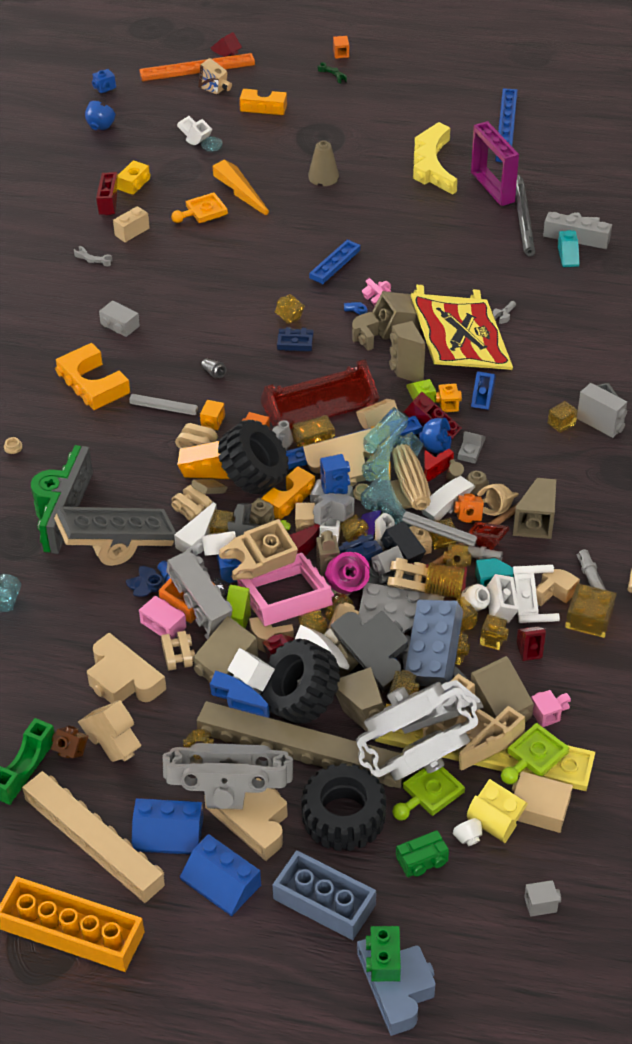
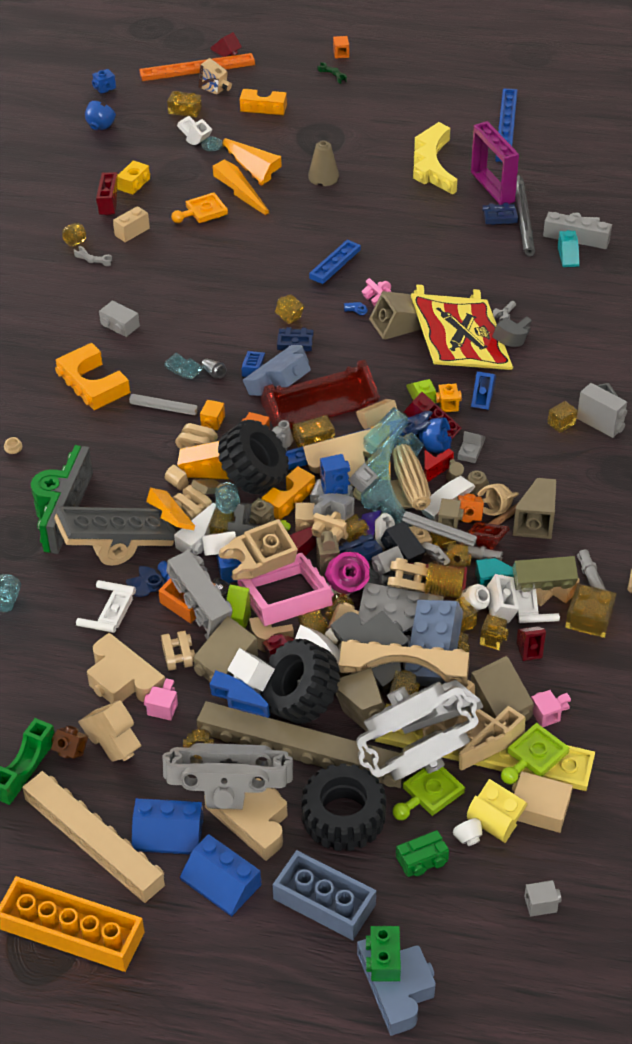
(74, 234): none -> clear yellow head
(114, 609): none -> white plate
(162, 617): bright pink brick -> none
(162, 701): none -> bright pink brick
(170, 509): none -> light orange slope
(176, 477): none -> tan brick
(183, 367): none -> clear light blue slope
(184, 104): none -> clear yellow brick
(227, 497): none -> clear light blue wheel
(252, 362): none -> blue slope
(256, 161): none -> light orange wedge
(280, 370): none -> sand blue brick
(329, 522): none -> tan hips
(362, 478): none -> light grey slope
(364, 329): dark tan brick -> none
(407, 352): dark tan slope -> none
(418, 422): none -> dark blue plate
(436, 553): none -> light grey tile
(447, 664): none -> tan arch
(450, 512): none -> dark tan brick
(500, 214): none -> dark blue plate
(510, 333): none -> dark grey brick
(545, 573): none -> olive brick

